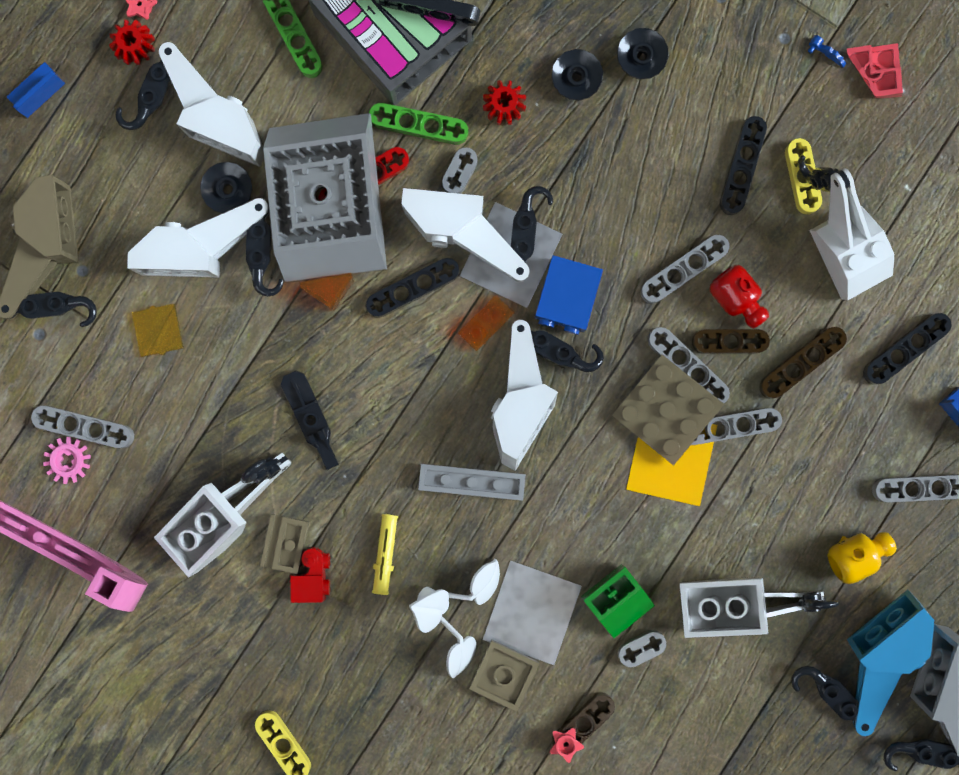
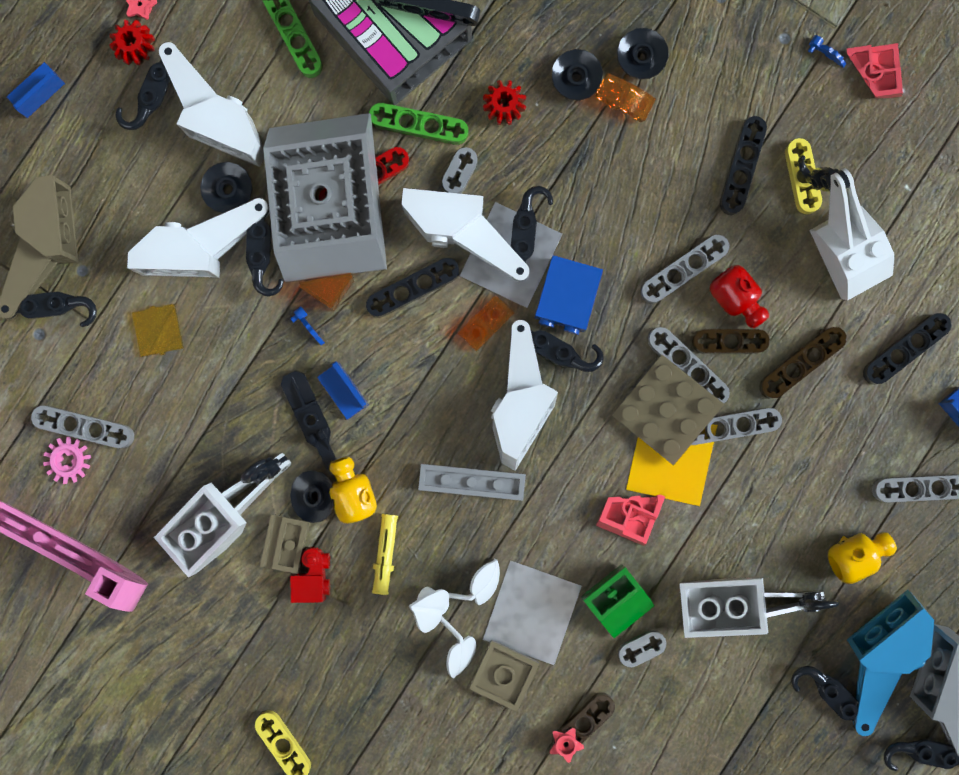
(301, 314): none -> blue piece
(305, 500): none -> black dish
(342, 390): none -> blue panel
(351, 492): none -> yellow piece
(625, 96): none -> clear orange slope
(631, 516): none -> coral slope

